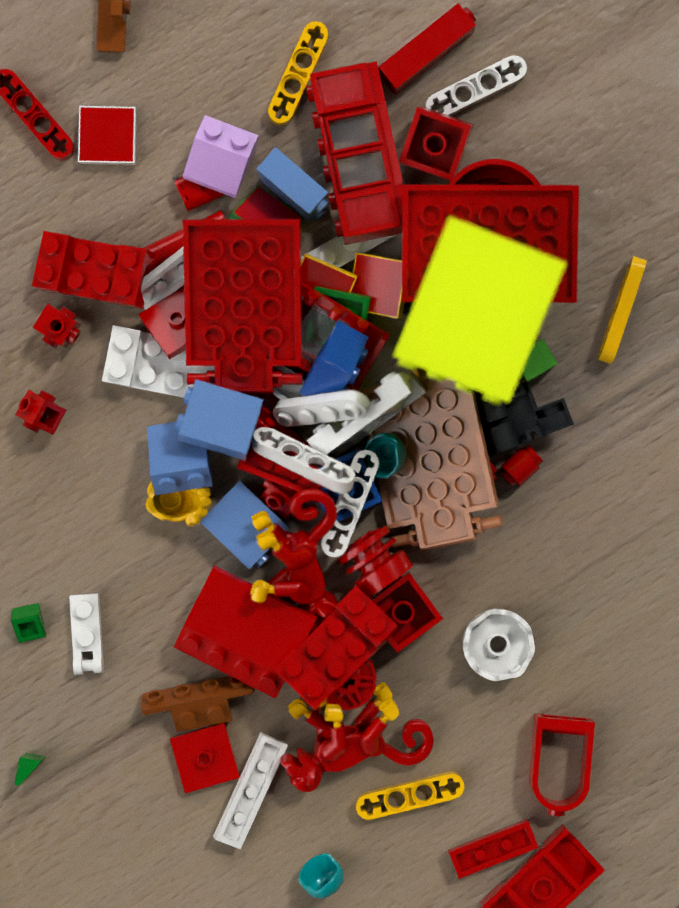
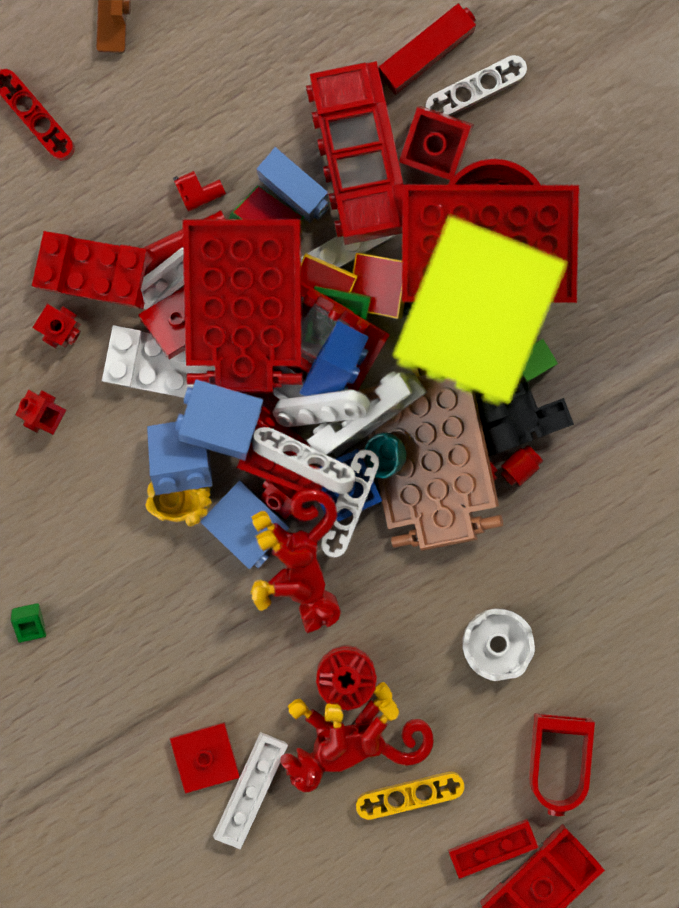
(26, 765): green slope -> none
(86, 632): white plate -> none
(107, 135): red tile -> none
(196, 703): dark orange bracket -> none
(220, 156): lavender slope -> none
(242, 634): red slope -> none
(294, 72): yellow beam -> none
(321, 876): teal hair -> none
(337, 649): red piece -> none
(375, 561): red wheel -> none
(408, 608): red brick -> none
(622, 309): yellow beam -> none

